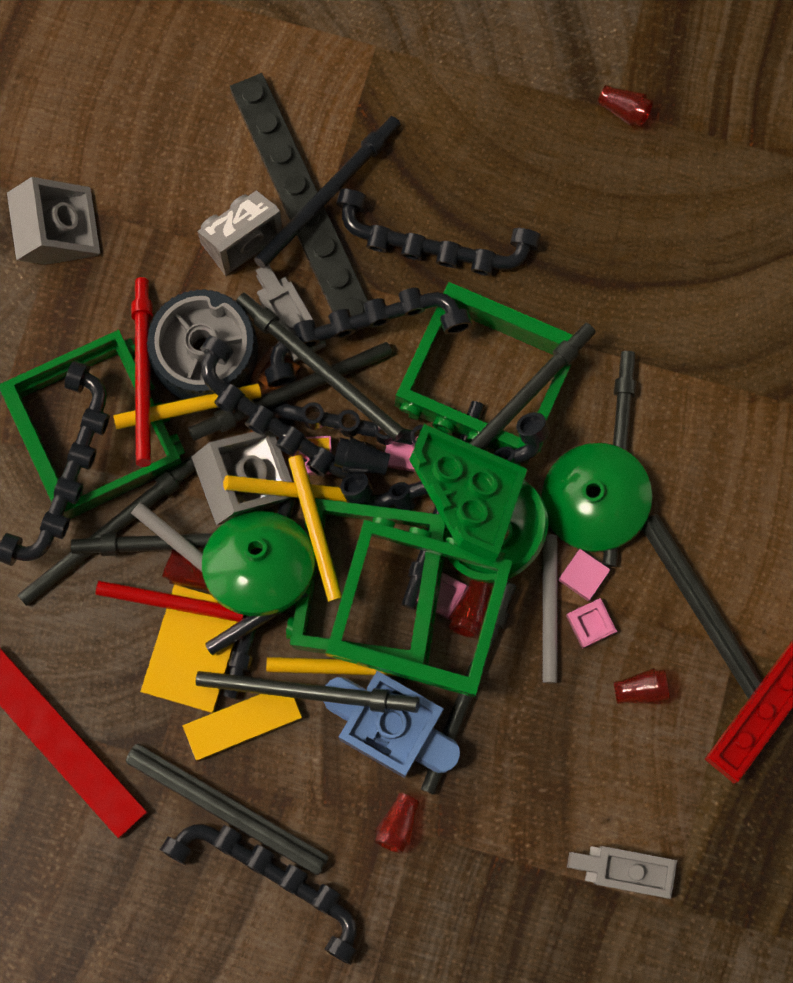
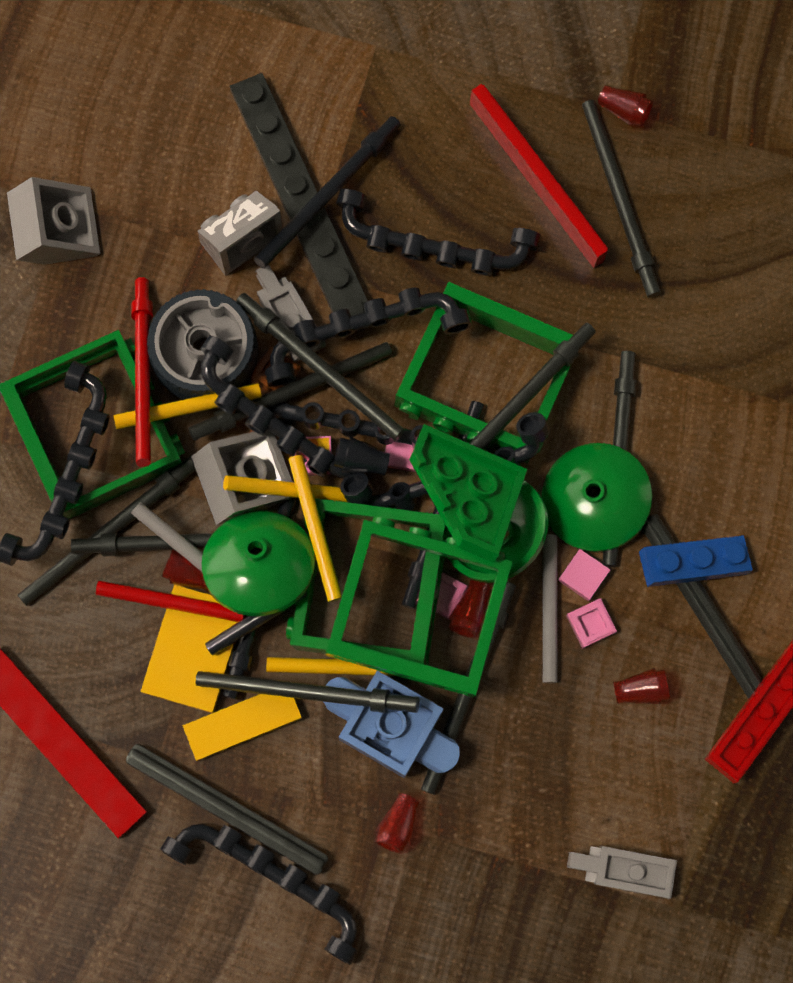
(538, 176): none -> red tile
(642, 259): none -> pearl dark grey bar
(695, 561): none -> blue plate

